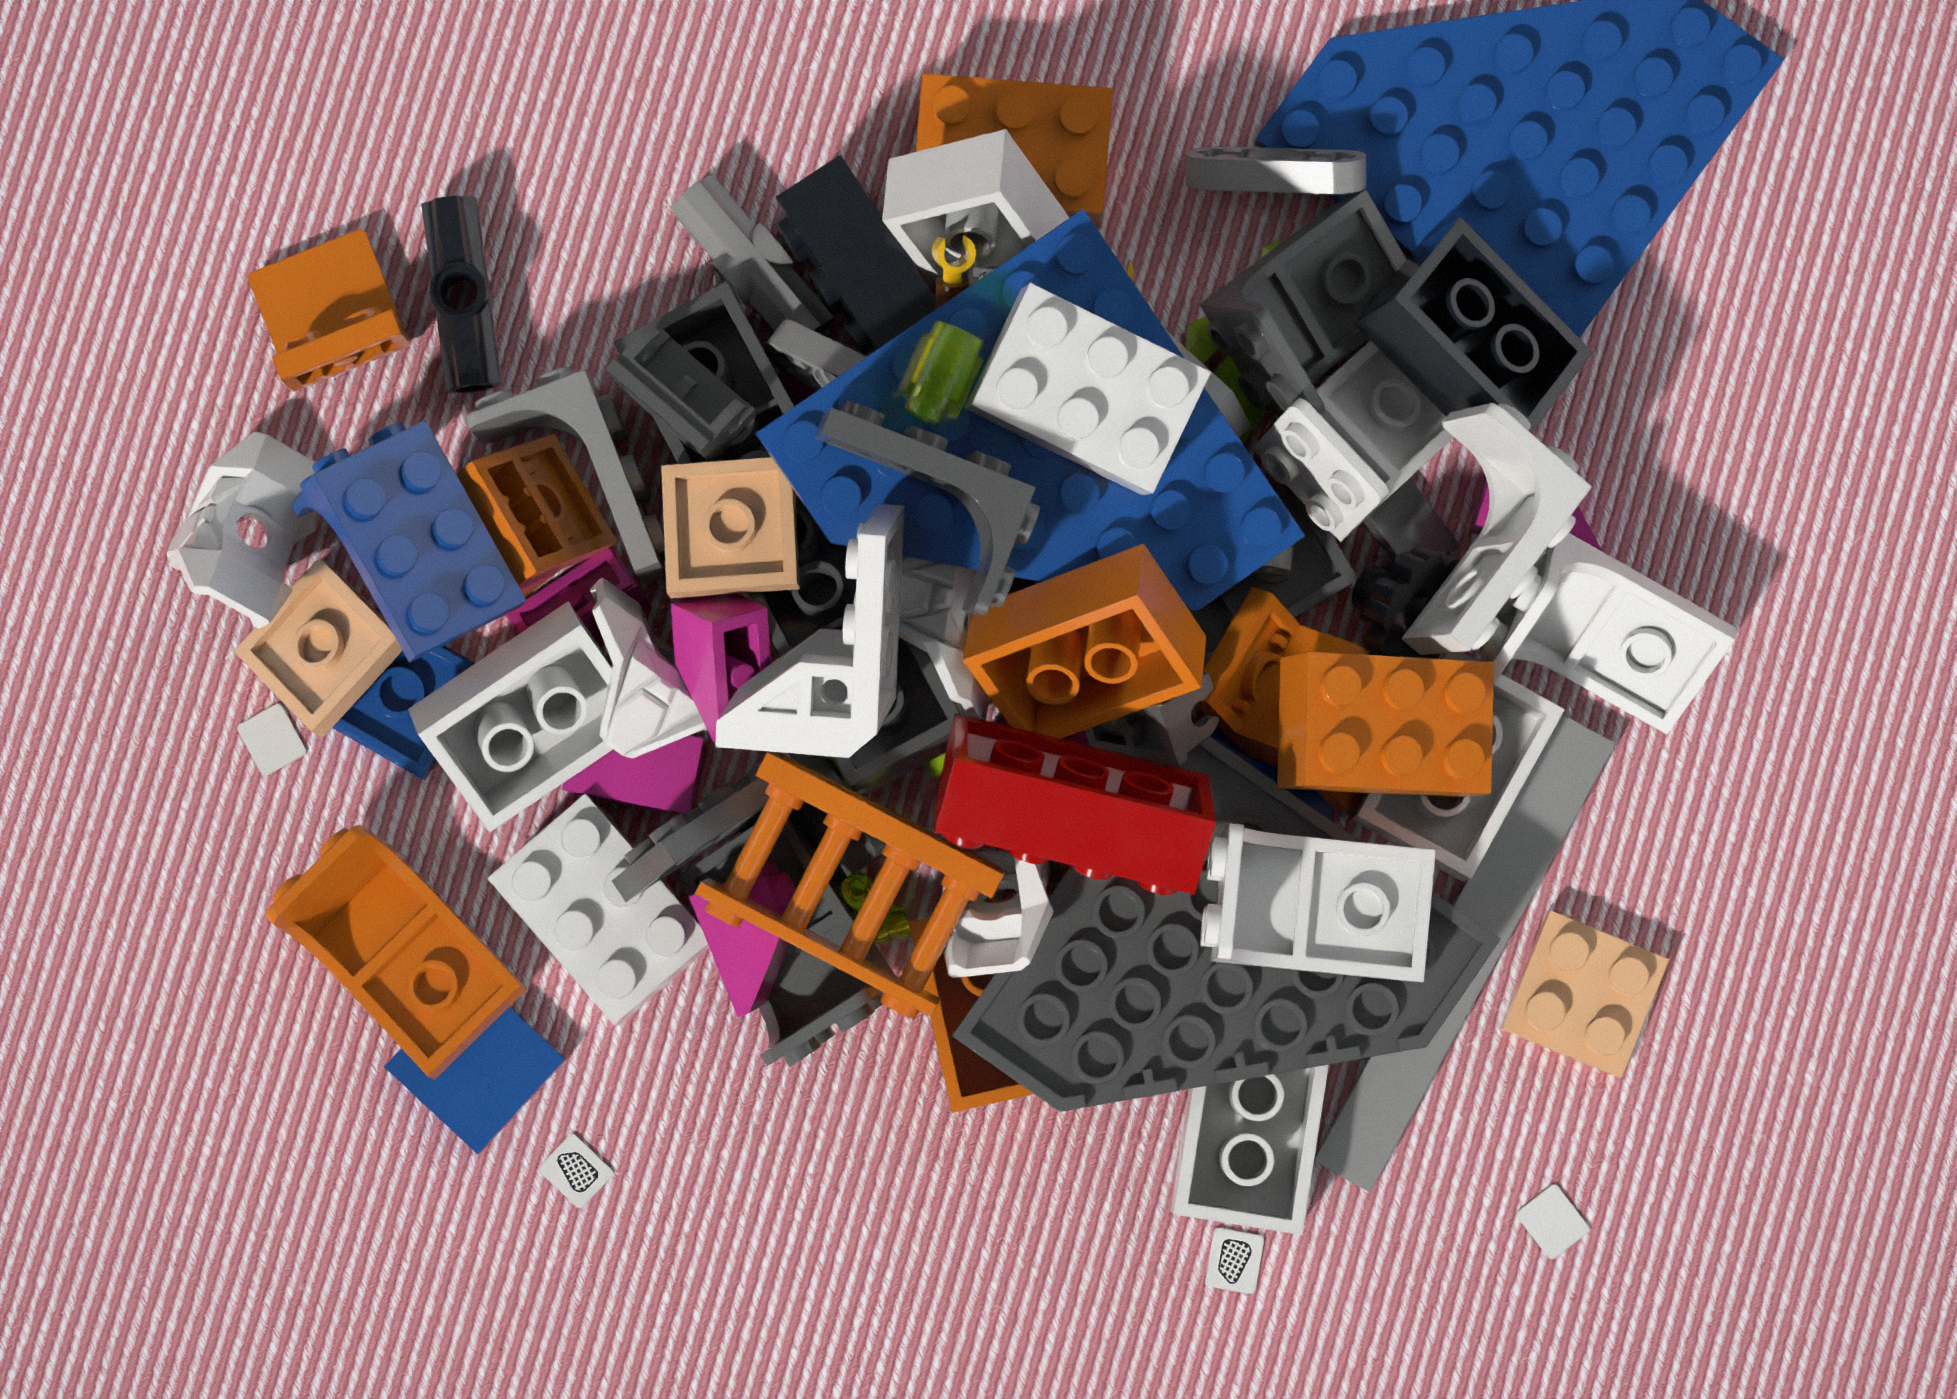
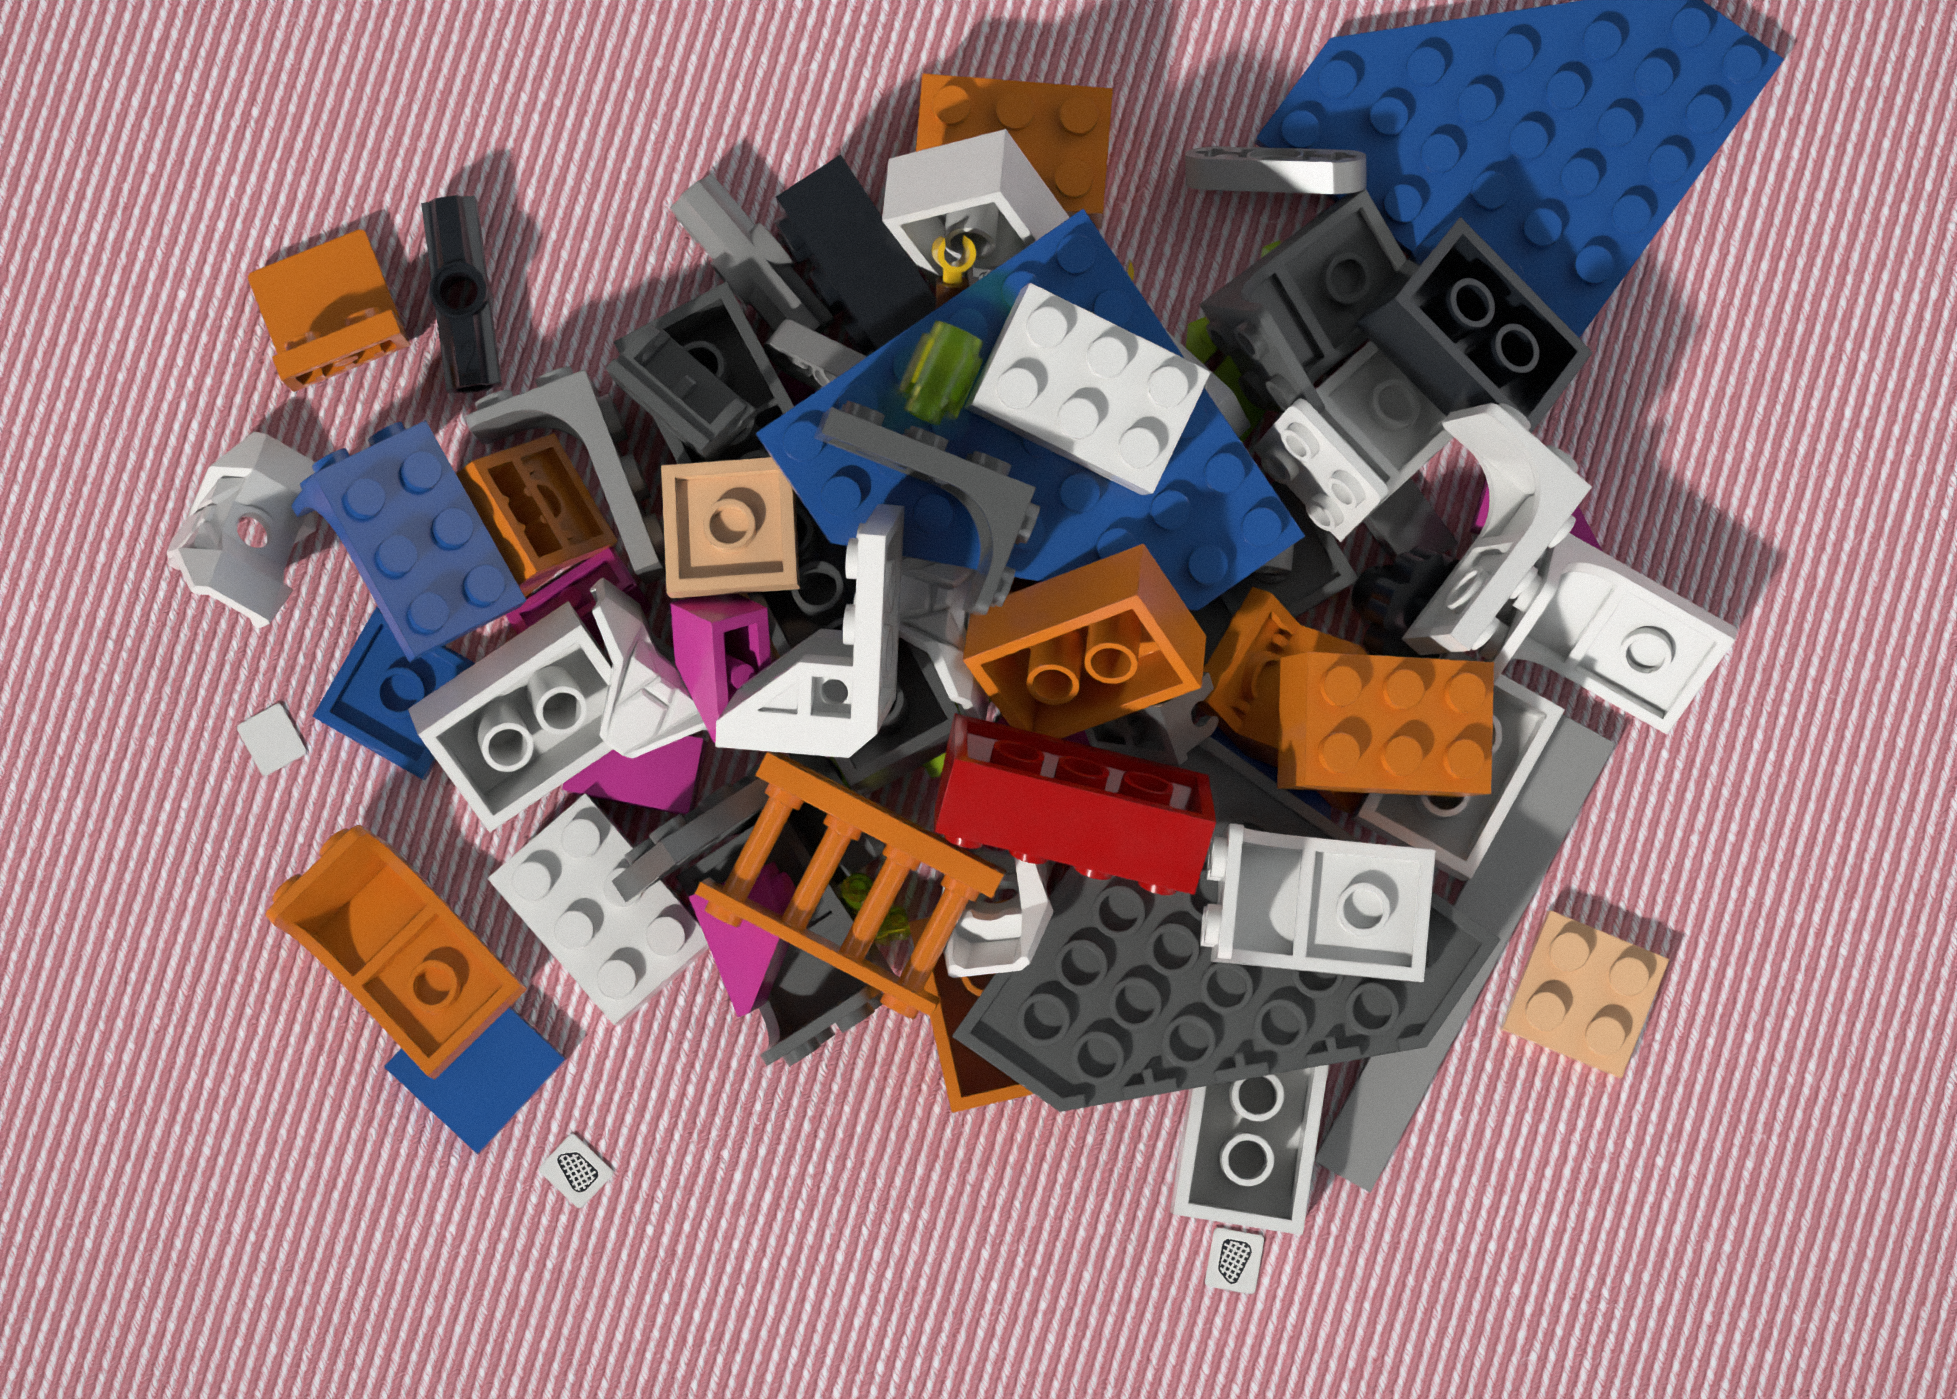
(321, 648): light nougat plate -> none
(1553, 1221): white sticker -> none

